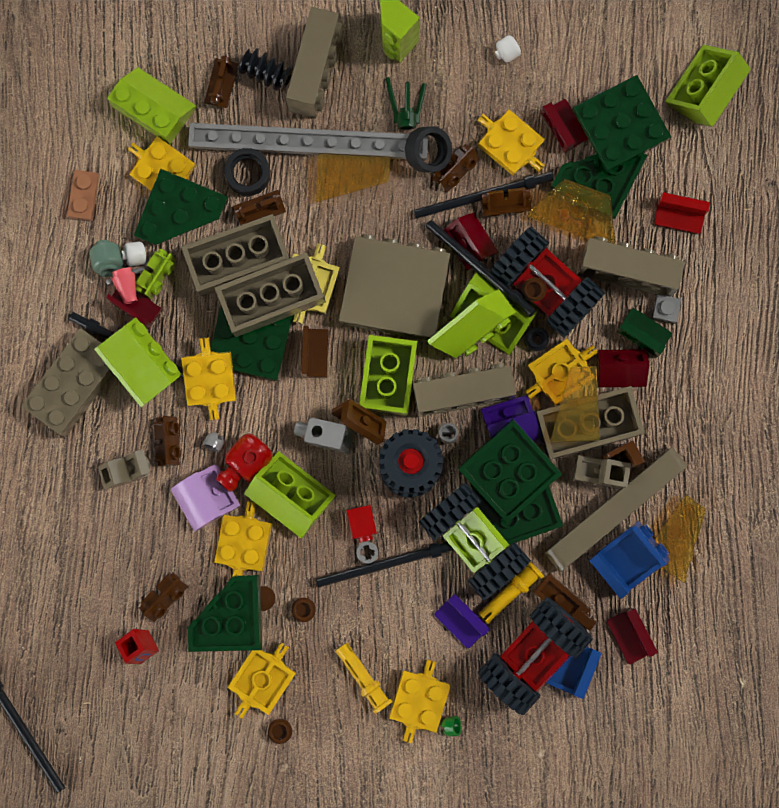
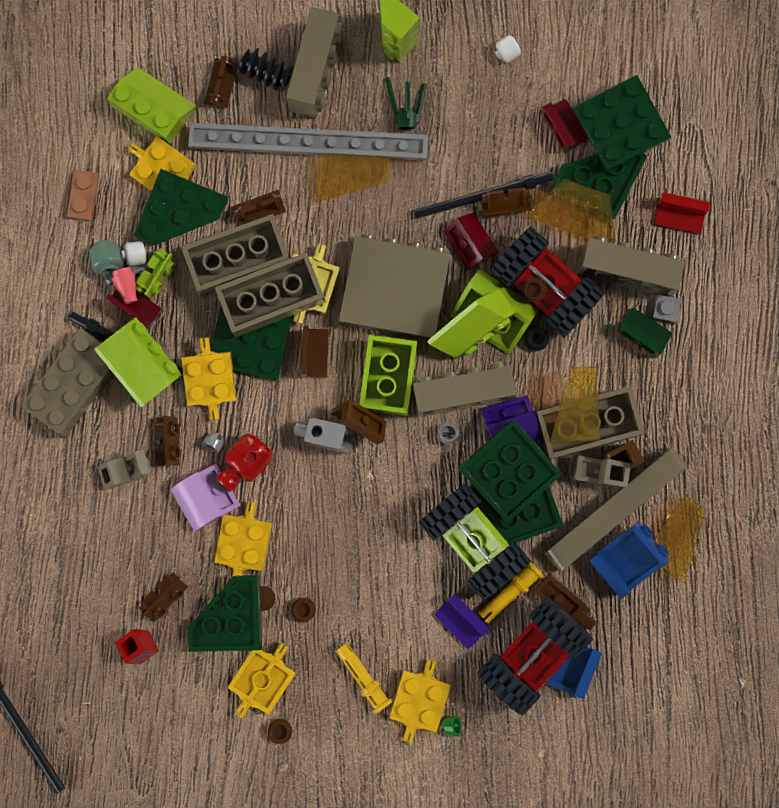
(247, 153): black tyre -> none
(289, 494): lime slope -> none
(362, 523): red brick -> none
(362, 558): light grey bush -> none
(410, 463): black plate -> none
(434, 550): black bar -> none
(444, 148): black tyre -> none
(464, 160): reddish brown hinge -> none
(511, 142): yellow plate -> none
(513, 296): black bar -> none
(553, 369): yellow plate -> none
(623, 368): dark red panel -> none
(631, 636): dark red panel -> none
(708, 84): lime slope -> none

